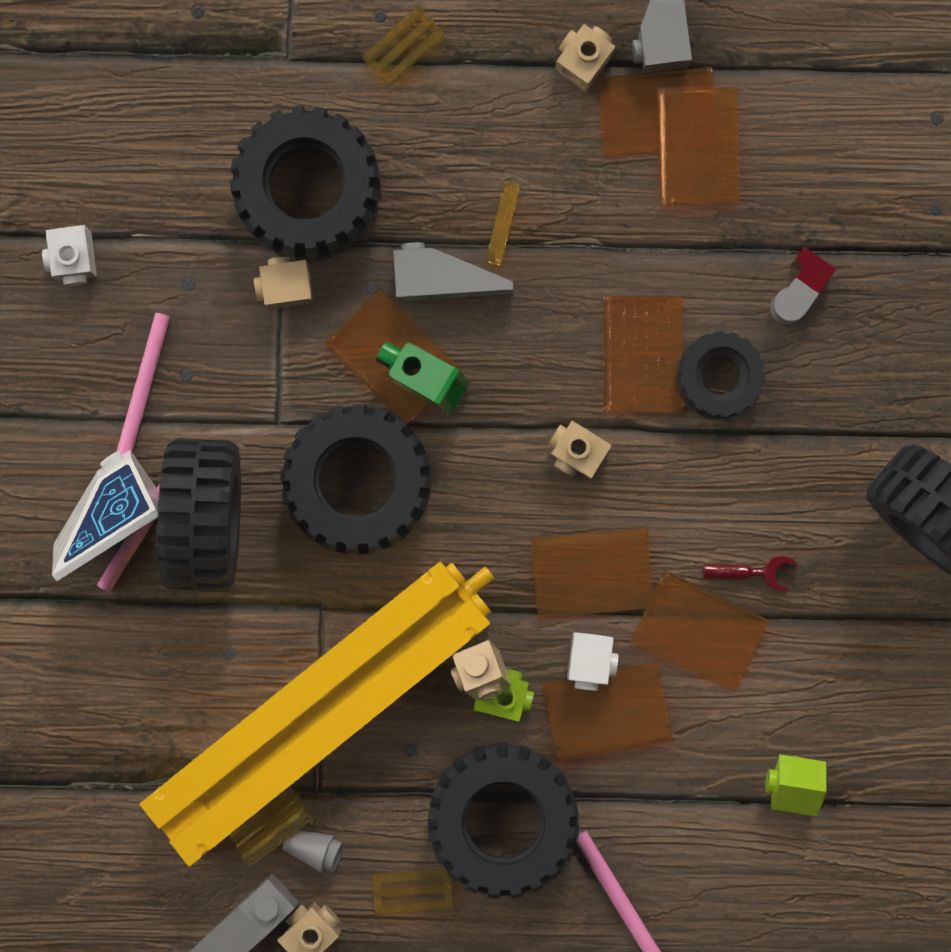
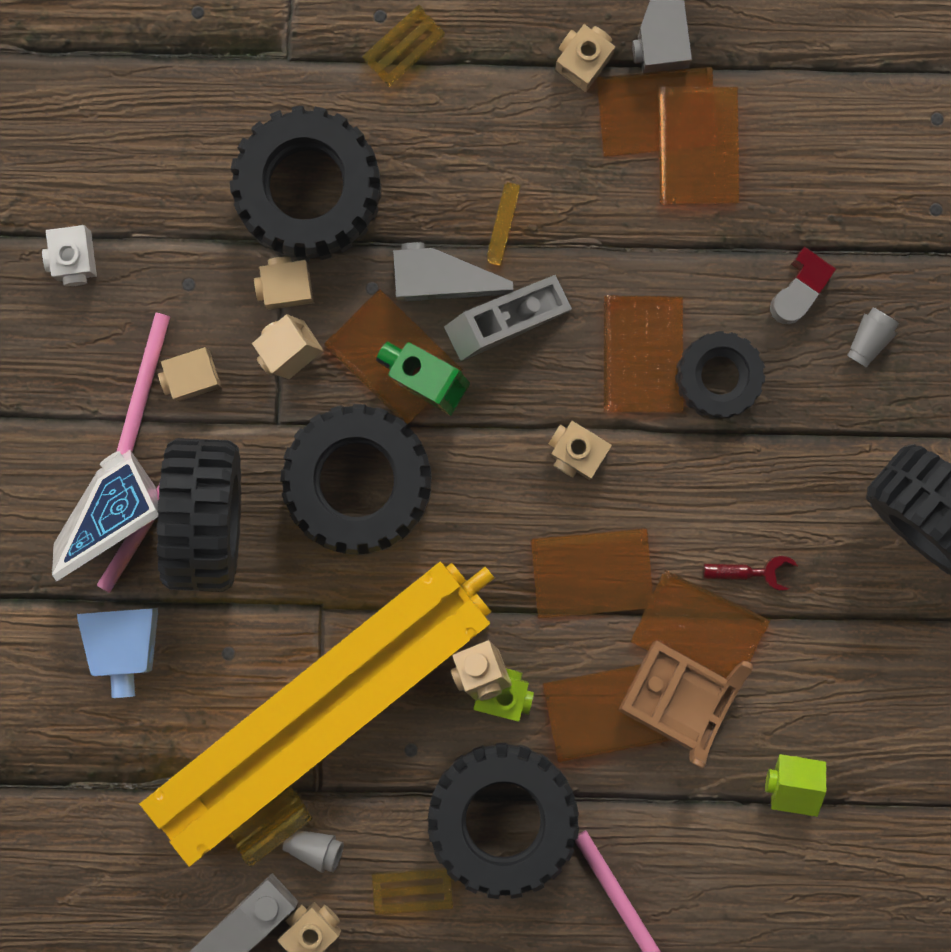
(119, 645): none -> light blue torso
(189, 375): none -> tan brick
(286, 347): none -> tan brick
(506, 317): none -> light grey slope
(591, 660): white brick -> none
(682, 698): none -> medium nougat piece
(872, 336): none -> light grey cone

